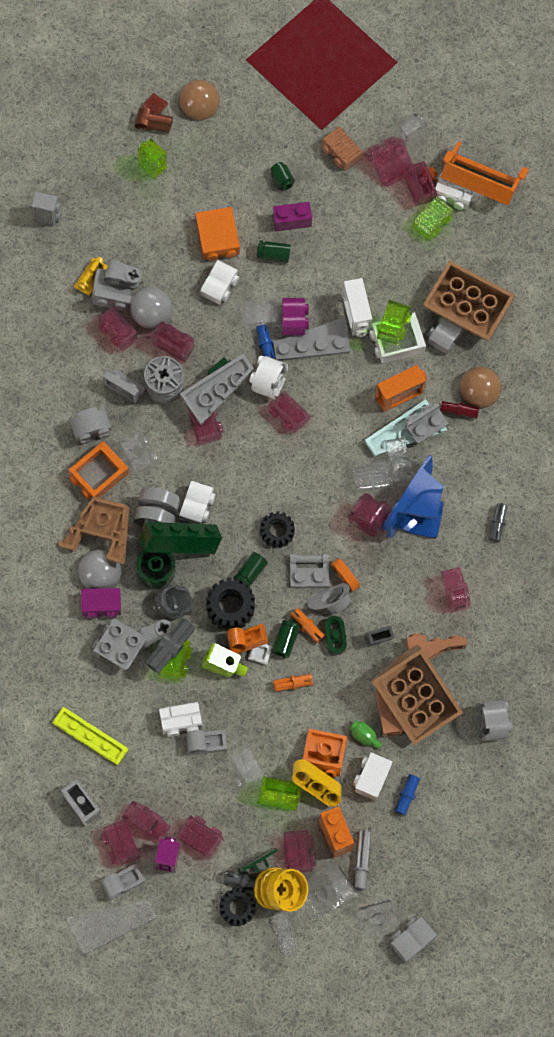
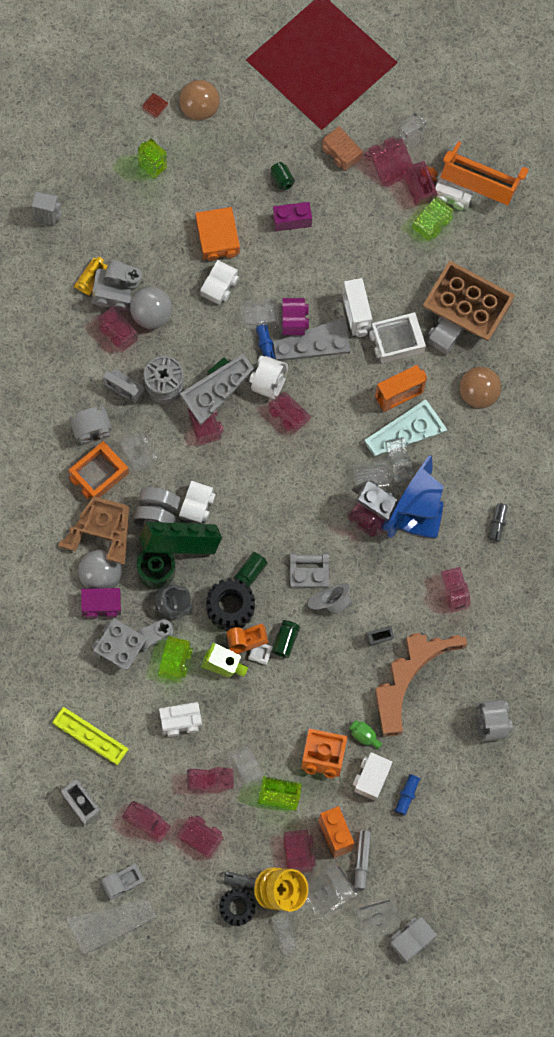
(120, 843): clear pink brick -> none
(149, 120): copper piece -> none
(167, 854): magenta brick -> none
(170, 645): dark grey piece -> none
(173, 341): clear pink brick -> none
(206, 742): light grey plate -> none
(211, 780): none -> clear pink brick
(262, 857): dark green piece -> none
(273, 251): dark green piece -> none
(277, 519): black tyre -> none
(293, 682): orange axle -> none
(307, 625): orange pin -> none
(316, 782): yellow beam -> none
(335, 636): dark green plate -> none
(345, 574): orange beam -> none
(375, 499): none -> bracket
(393, 322): clear neon green brick -> none
(416, 695): medium nougat slope -> none
(426, 423): light grey bracket -> none
(459, 409): dark red pin -> none

